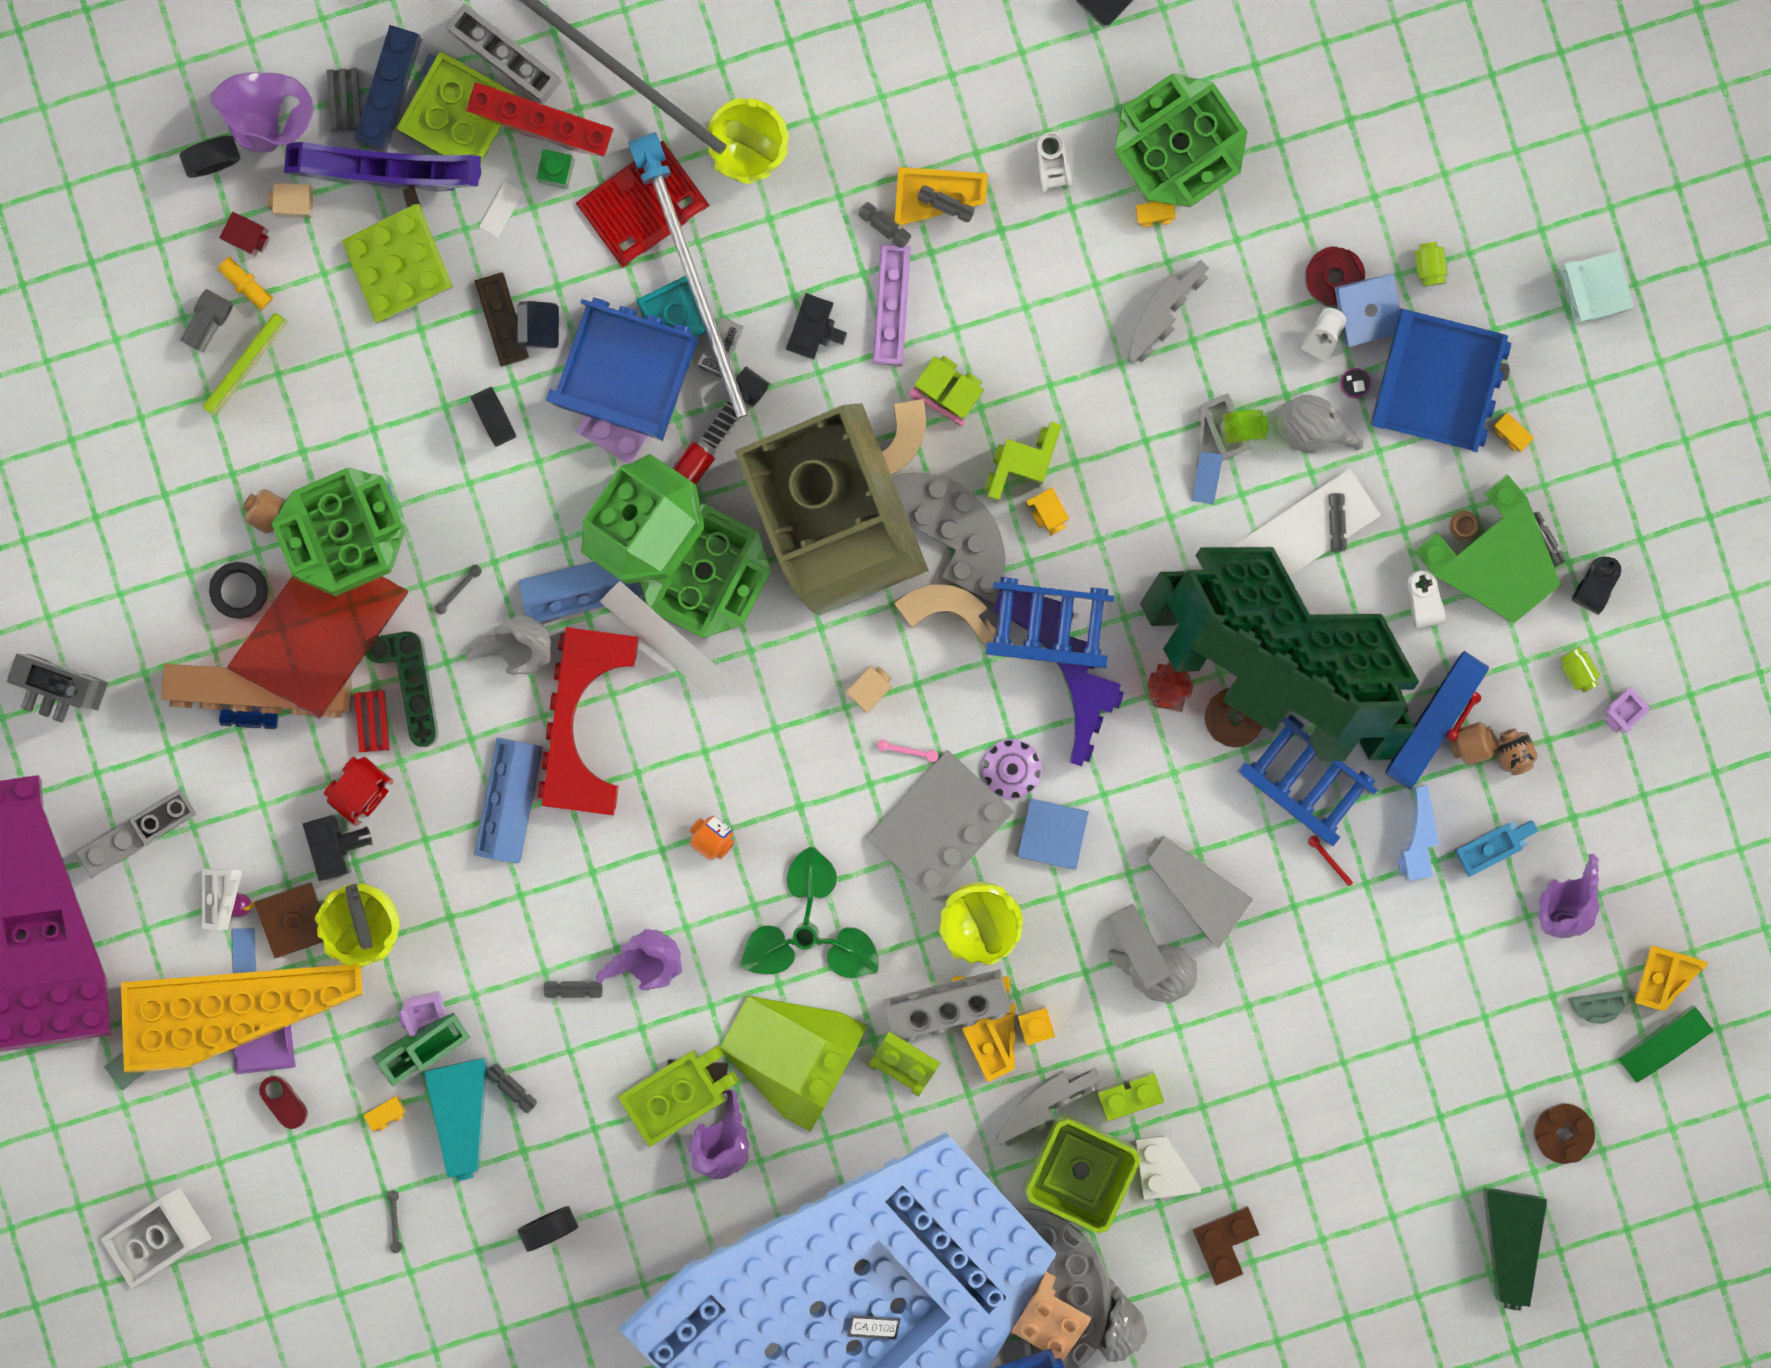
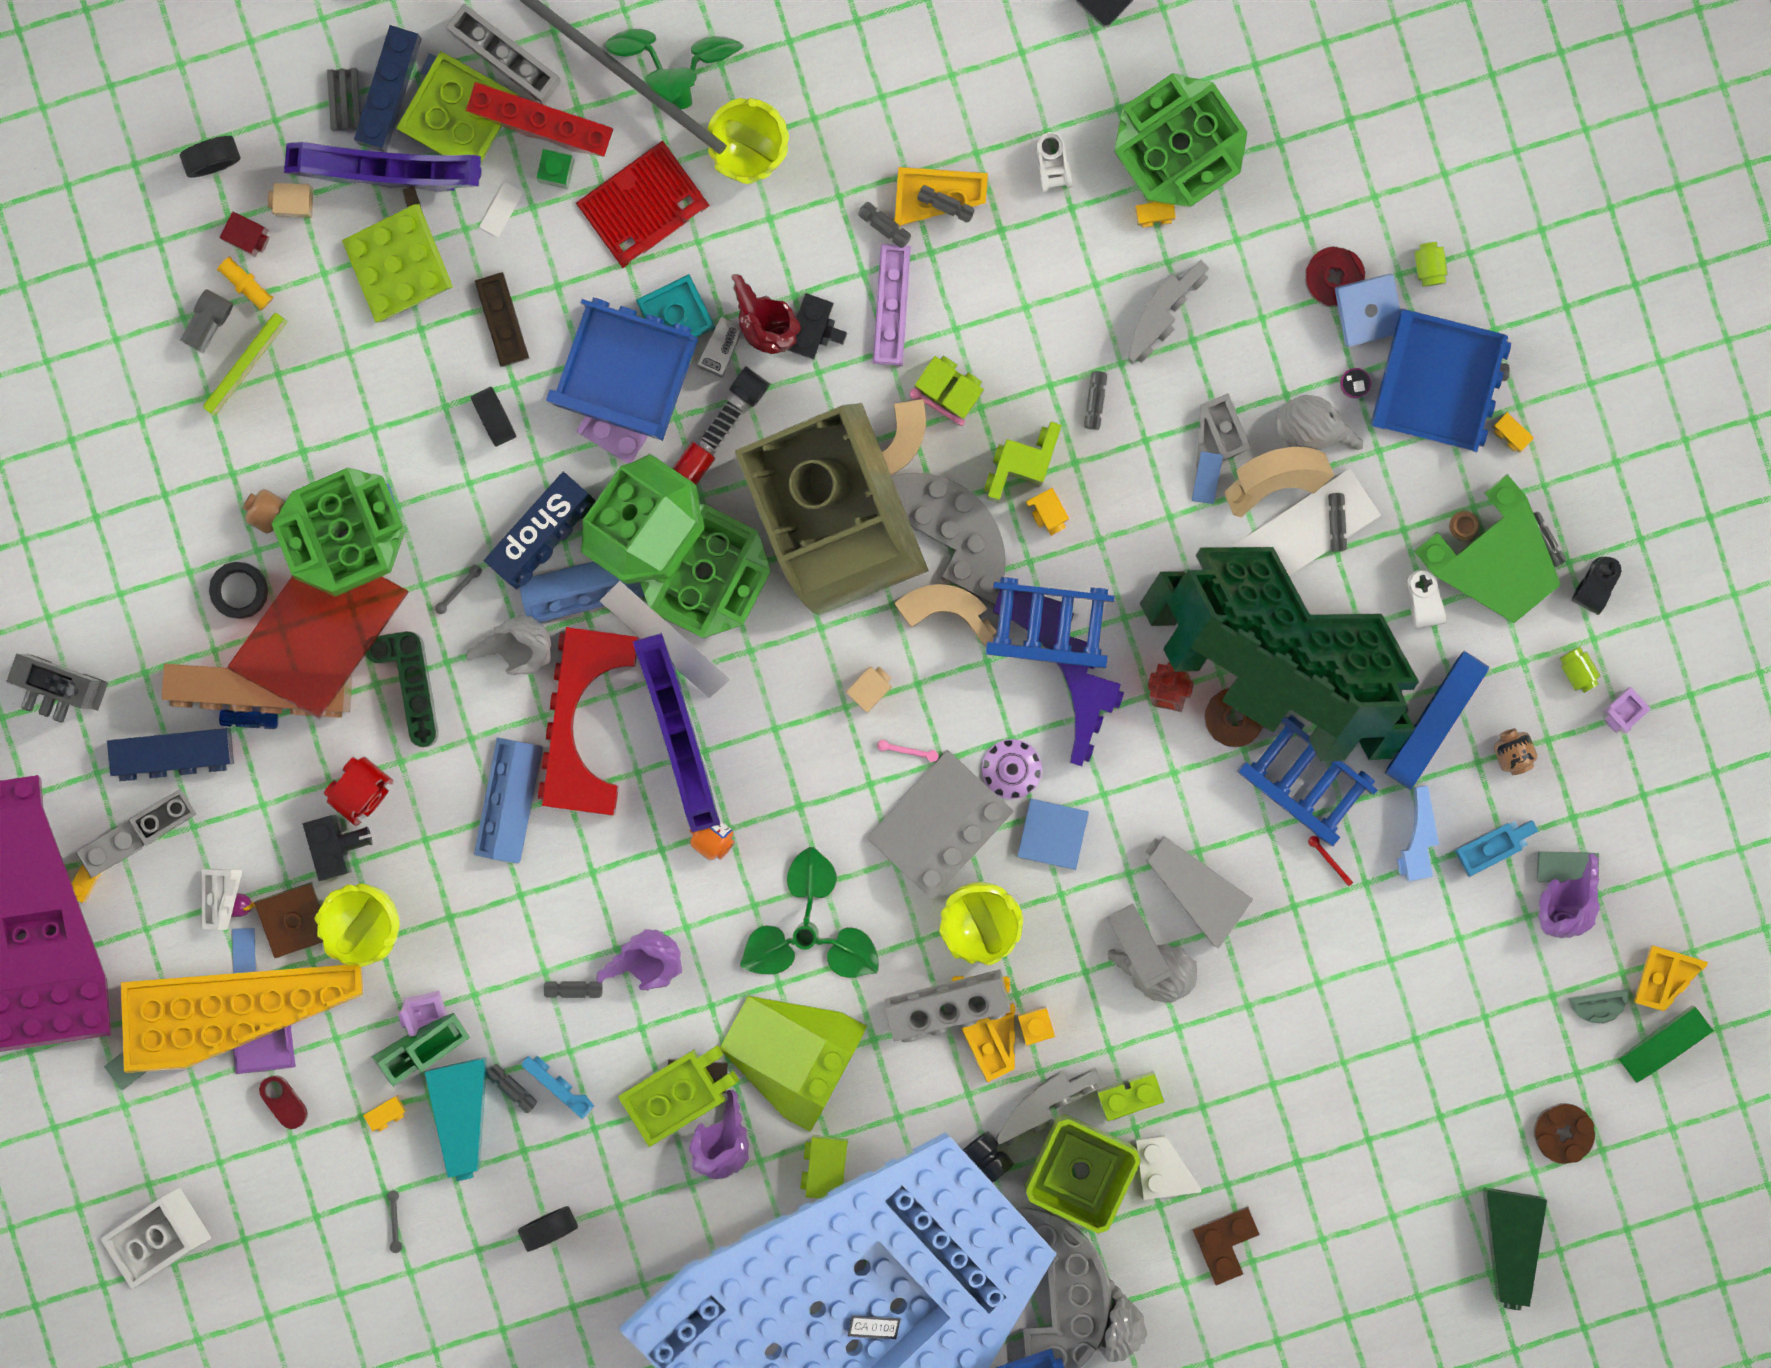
(83, 884): none -> yellow piece
(170, 752): none -> dark blue brick
(252, 109): medium lavender piece -> none
(358, 916): dark grey tile -> none
(371, 718): red tile -> none
(538, 325): black piece -> none
(540, 531): none -> dark blue brick
(559, 1087): none -> dark azure hinge
(648, 155): flat silver piece -> none
(672, 83): none -> green plant
(677, 732): none -> dark purple arch
(765, 322): none -> dark red hair
(826, 1165): none -> lime piece
(904, 1063): lime plate -> none
(985, 1156): none -> black wheel
(1049, 1321): light nougat bracket -> none
(1095, 400): none -> dark grey axle
(1245, 426): clear neon green bracket -> none
(1278, 470): none -> tan arch
(1324, 334): white piece -> none
(1452, 734): red hinge -> none
(1474, 743): medium nougat head -> none
(1561, 865): none -> sand green tile
(1596, 287): light aqua bracket -> none

